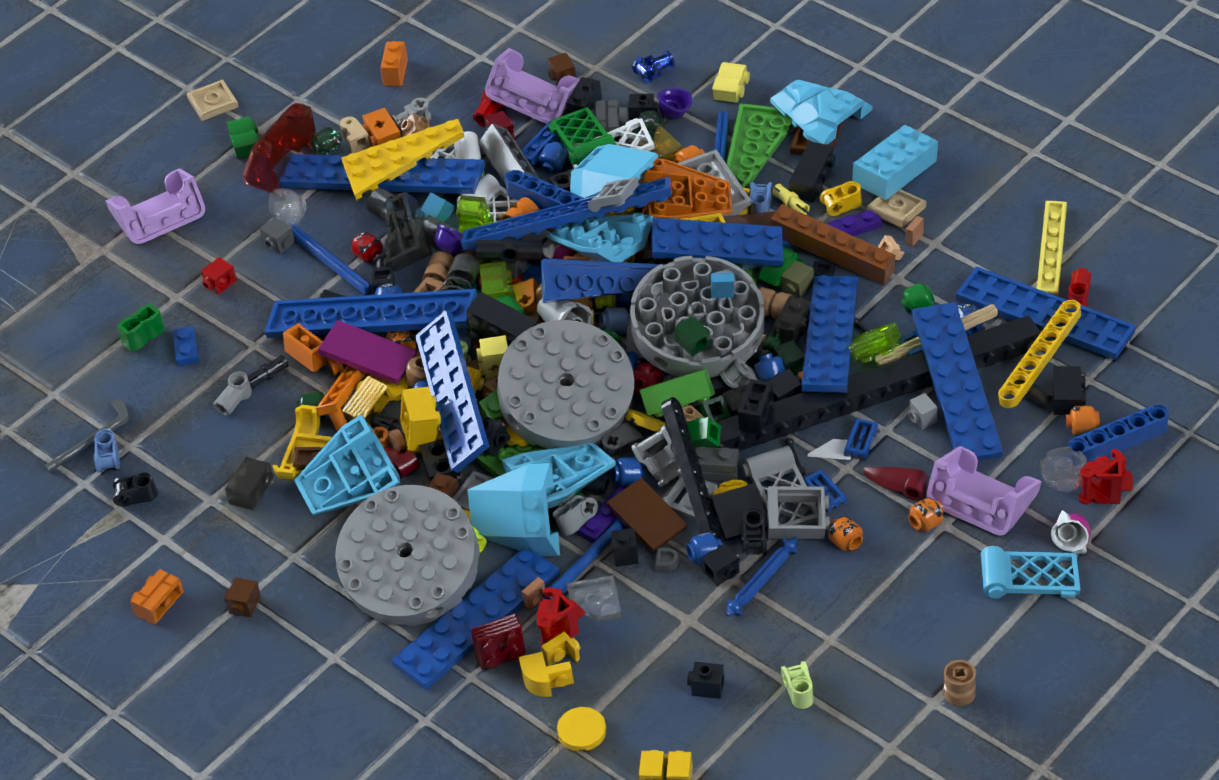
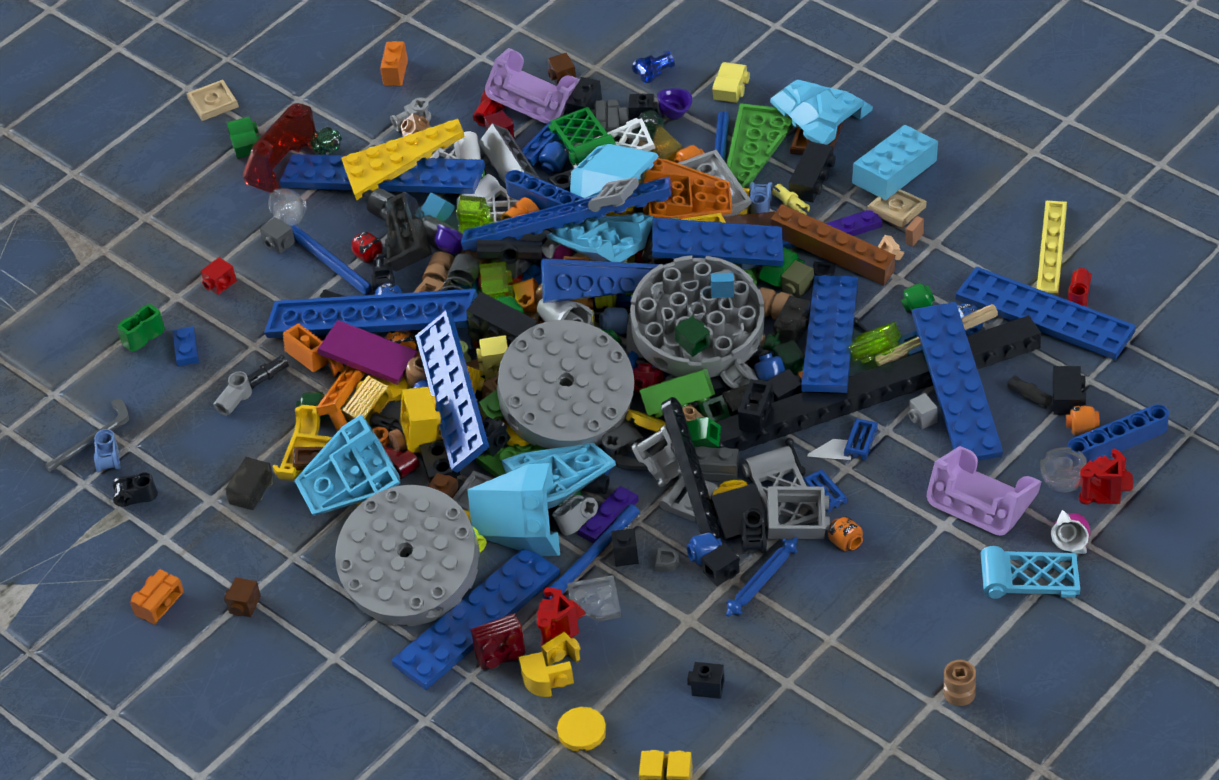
(162, 213): lavender windscreen -> none
(354, 134): tan leg -> none
(380, 127): orange brick -> none
(533, 593): nougat tile -> none
(627, 471): blue head -> none
(648, 514): reddish brown tile -> none
(798, 685): yellowish green piece -> none
(843, 198): yellow piece -> none
(906, 480): dark red piece -> none
(926, 514): orange head -> none
(1039, 361): yellow beam -> none

